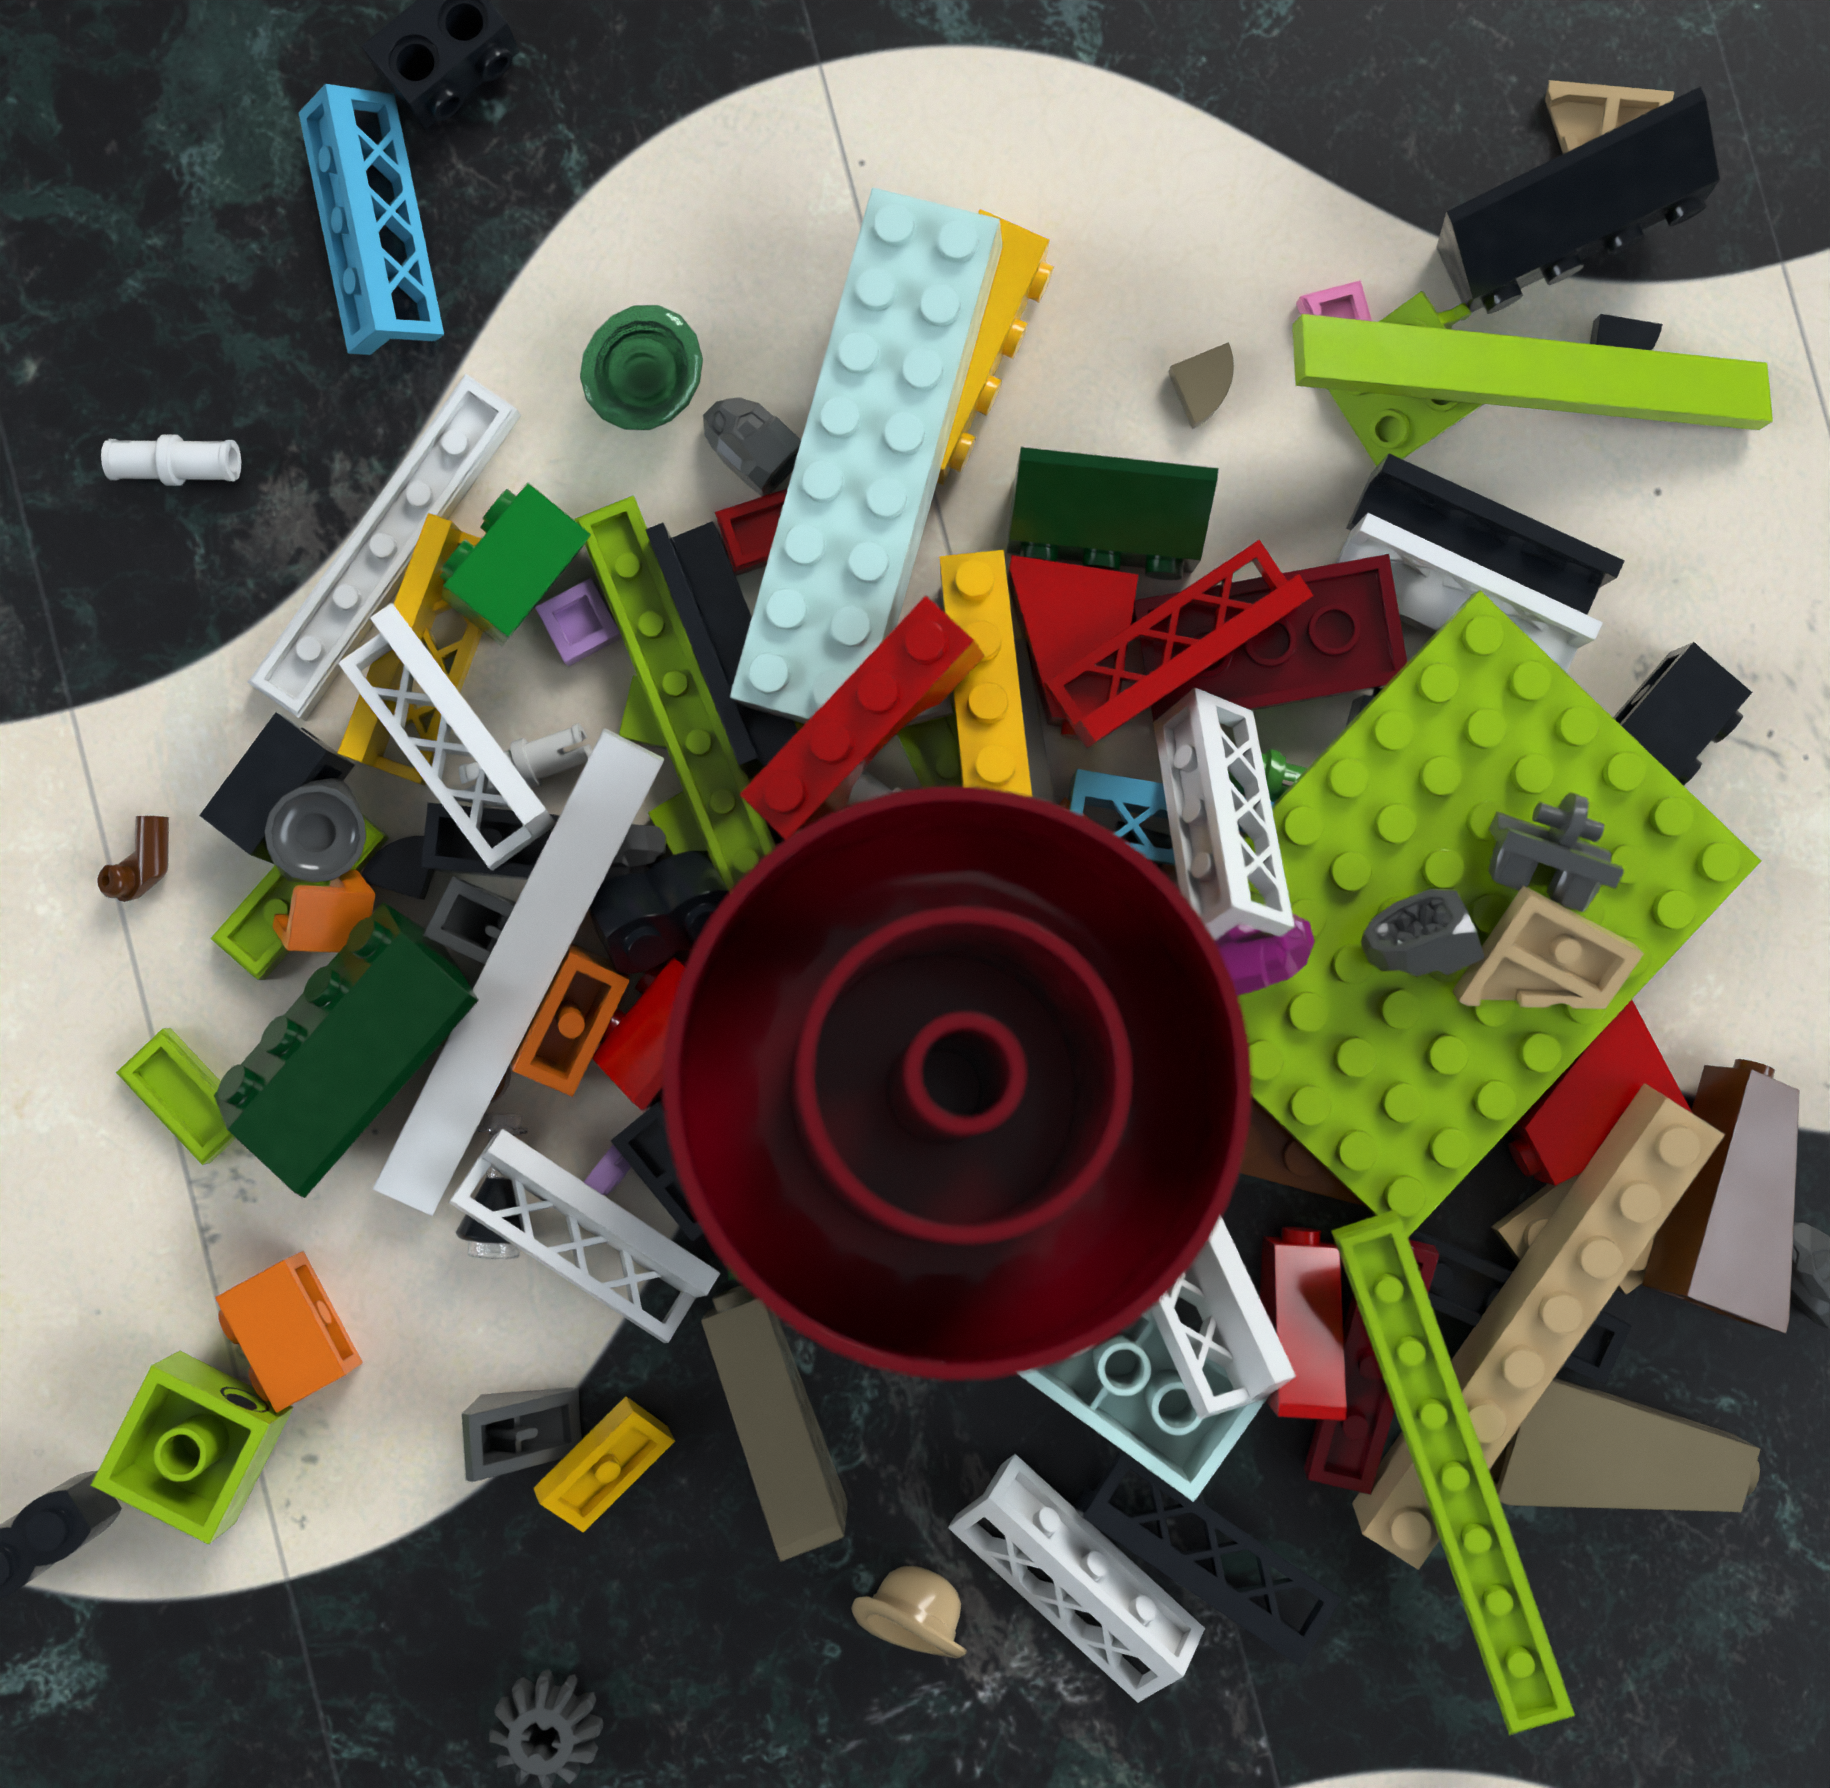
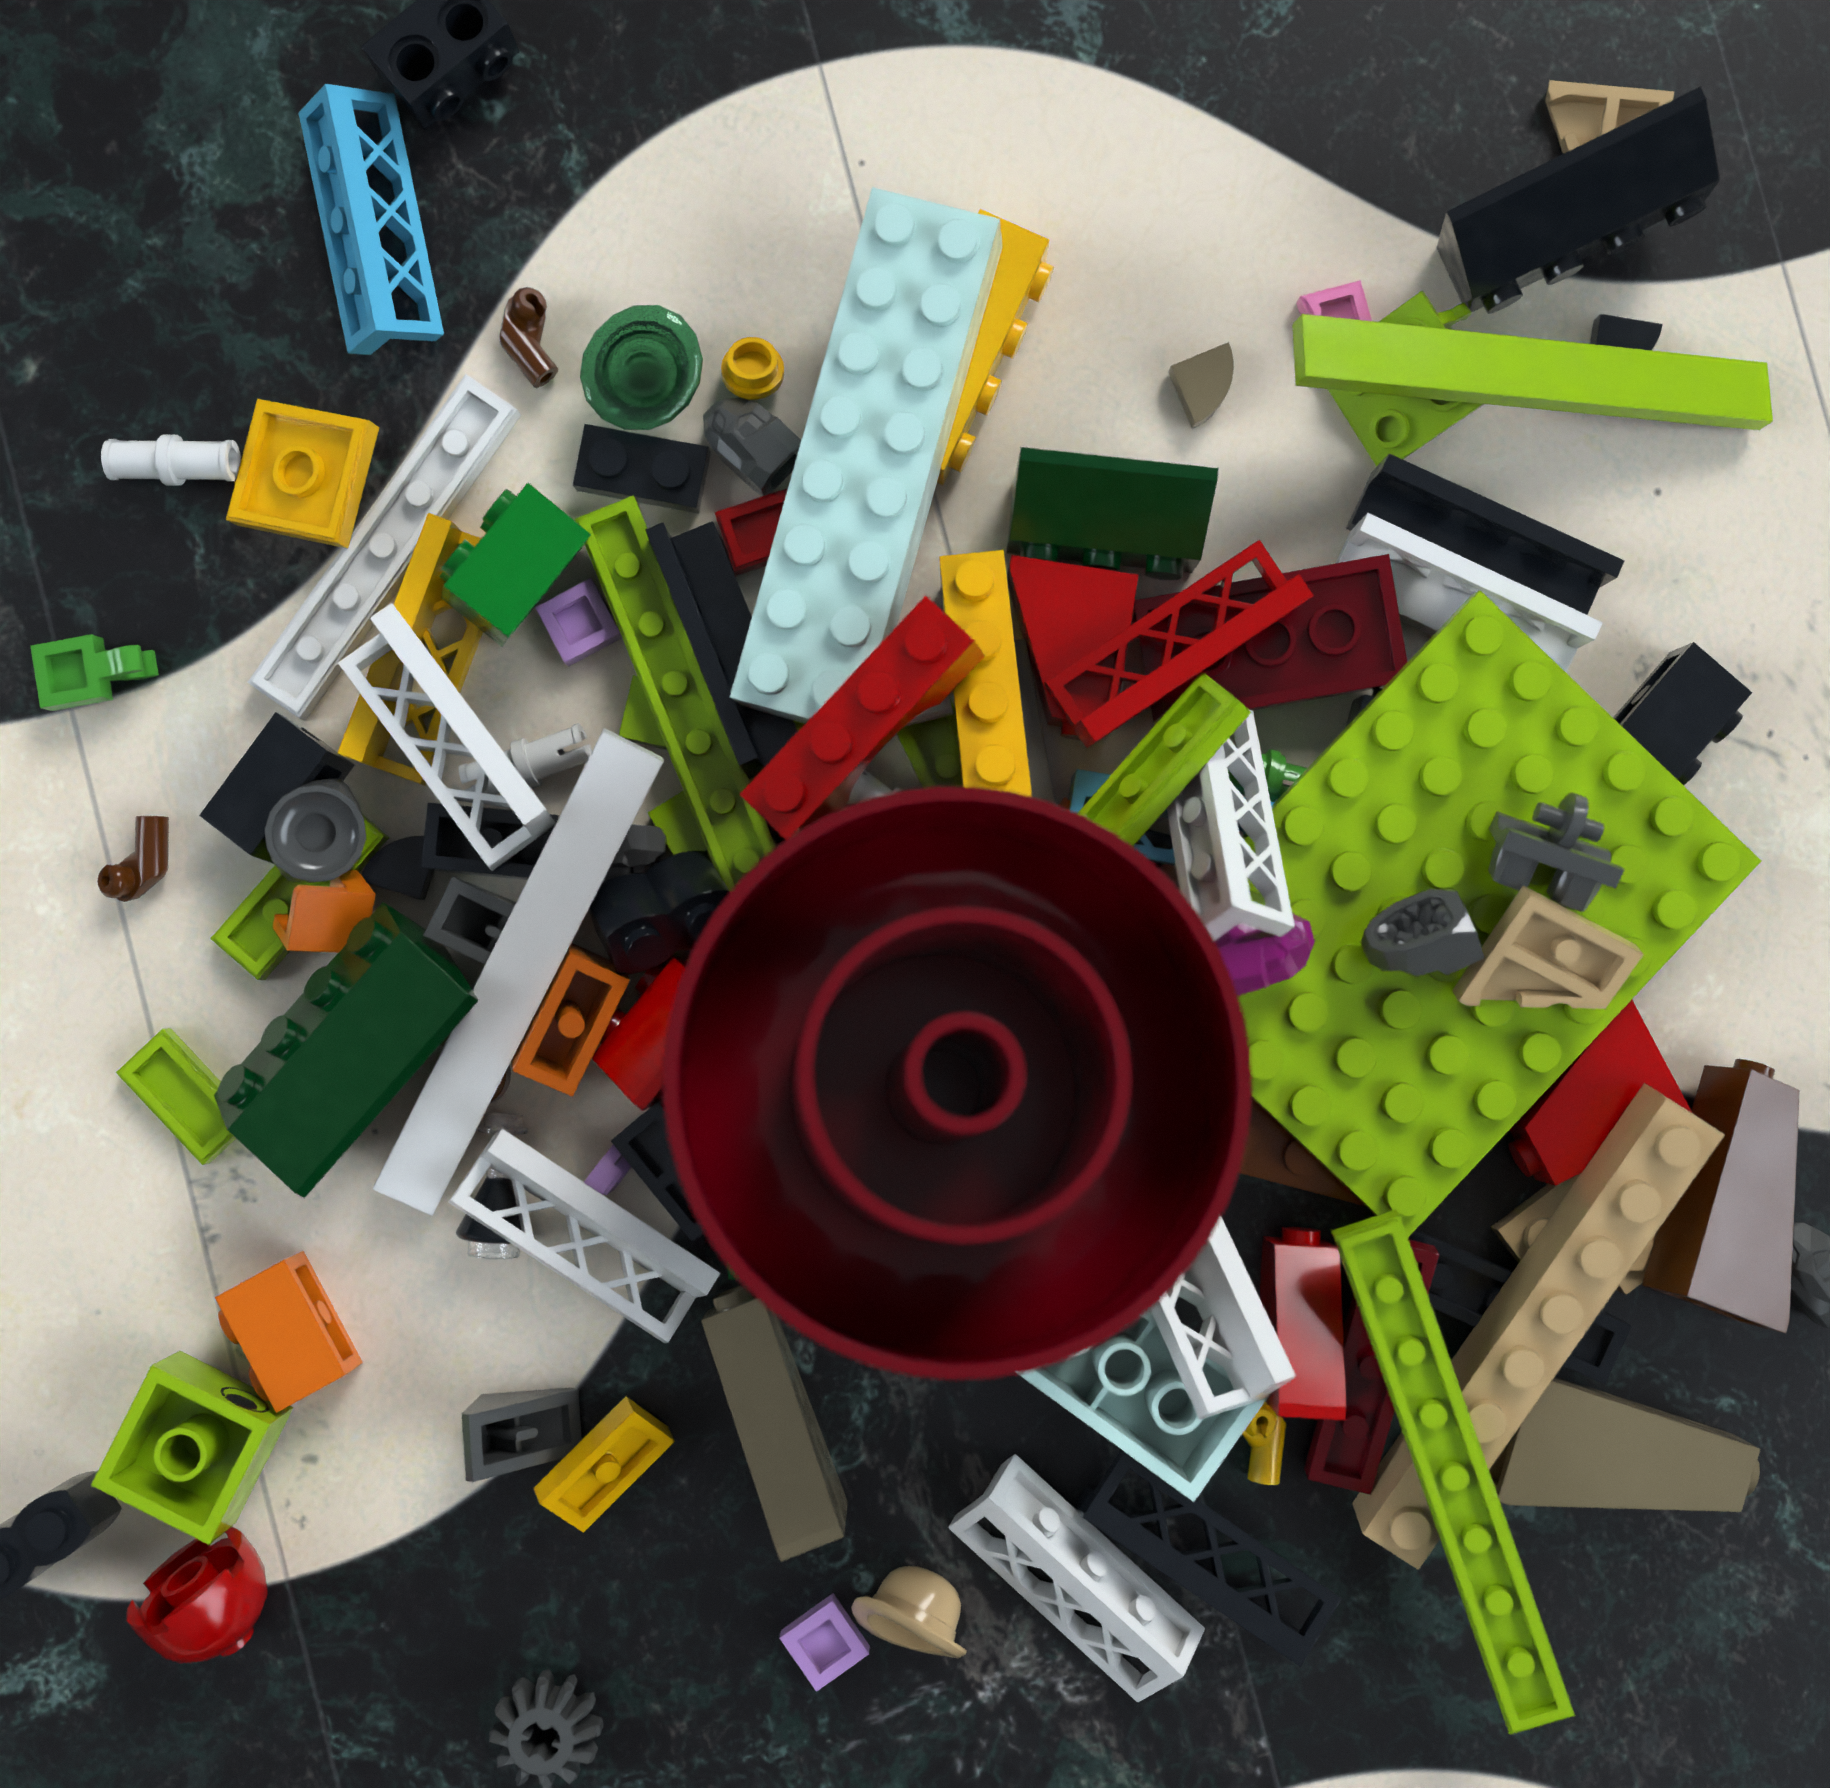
(80, 670): none -> bright green plate
(202, 1600): none -> red cylinder
(302, 473): none -> yellow tile
(522, 335): none -> reddish brown arm
(641, 465): none -> black plate
(752, 369): none -> yellow plate
(824, 1642): none -> lavender tile
(1166, 759): none -> lime tile
(1266, 1439): none -> yellow arm

